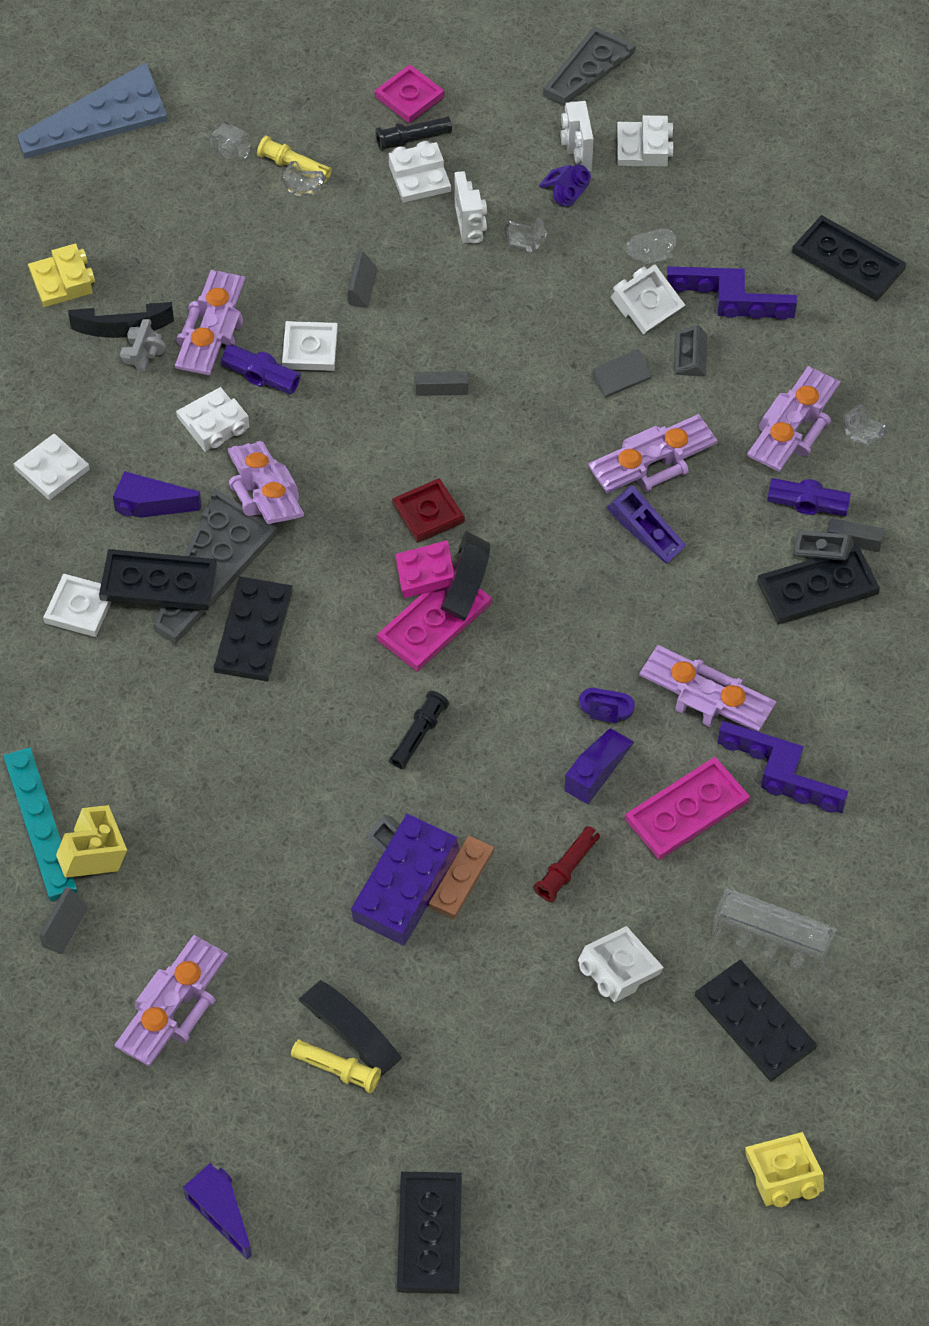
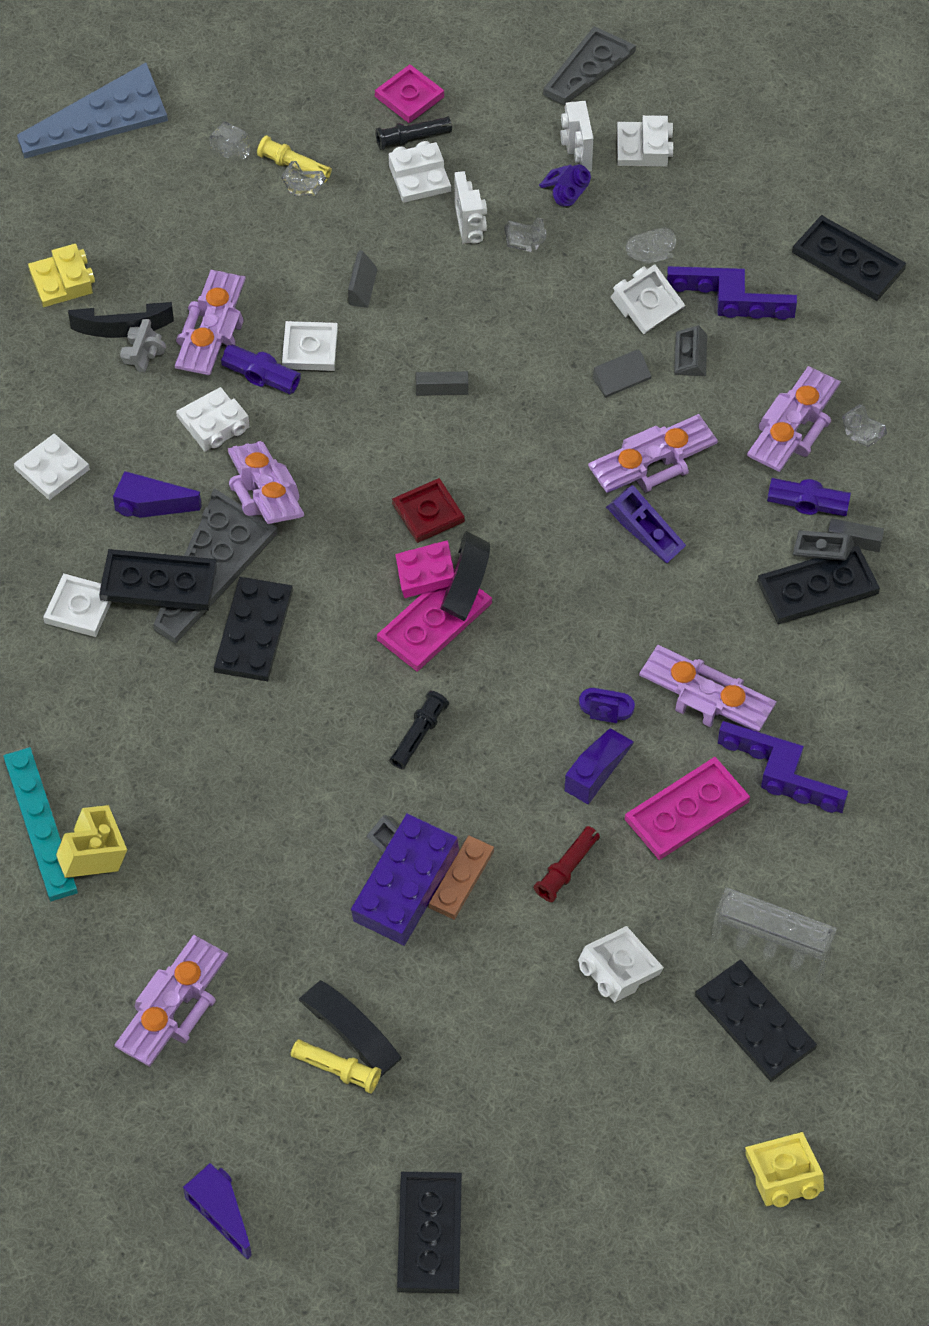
(63, 921): dark grey slope -> none

